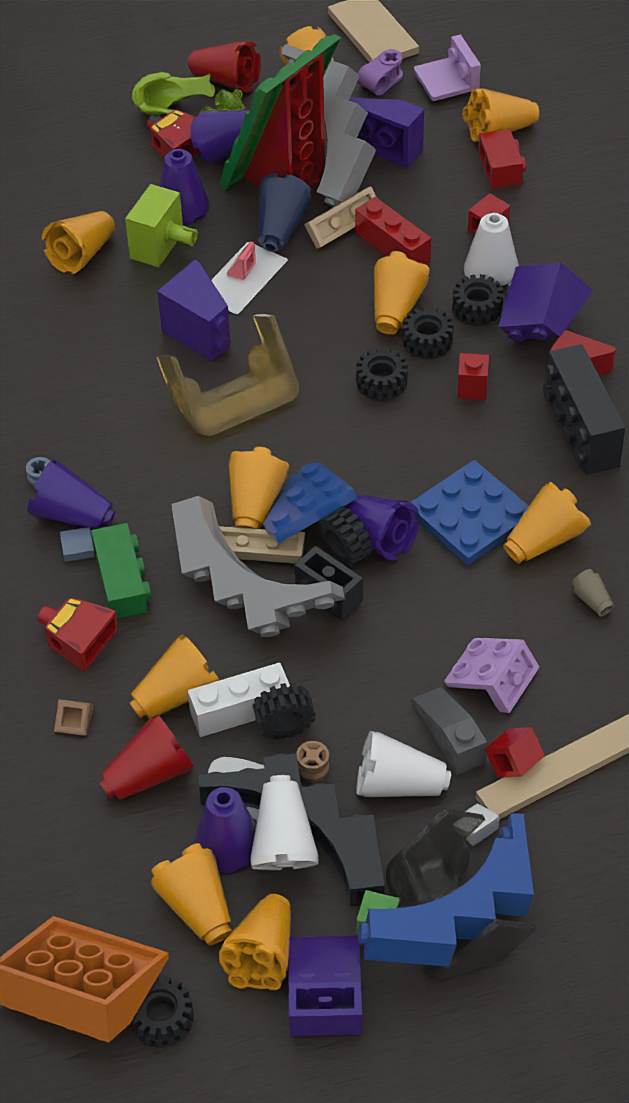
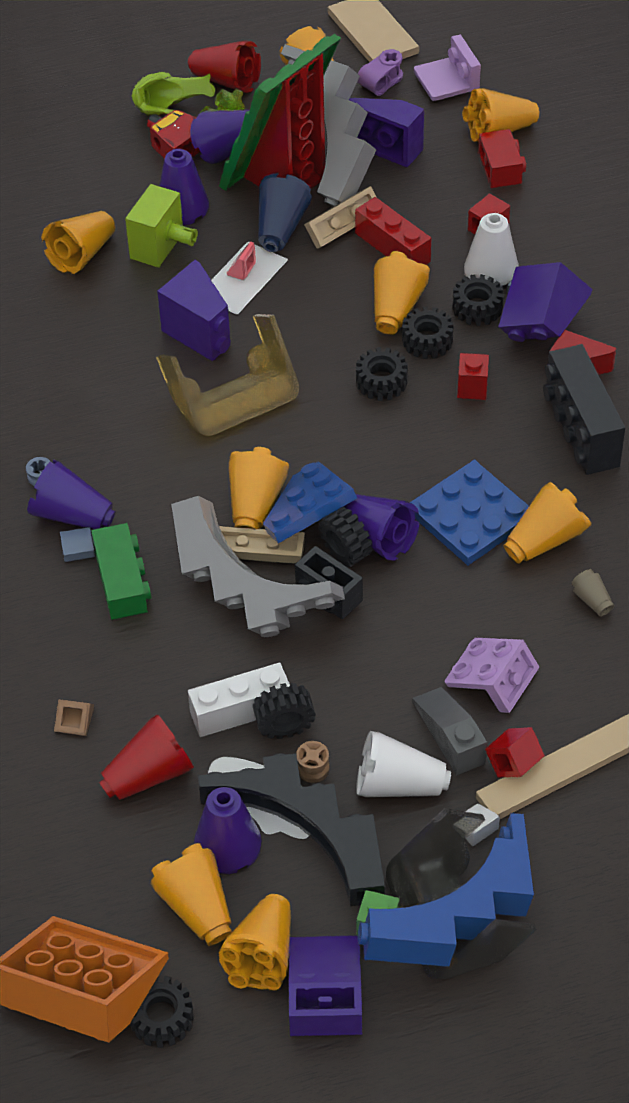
(78, 630): red torso -> none
(170, 679): light orange cone -> none
(282, 828): white cone -> none

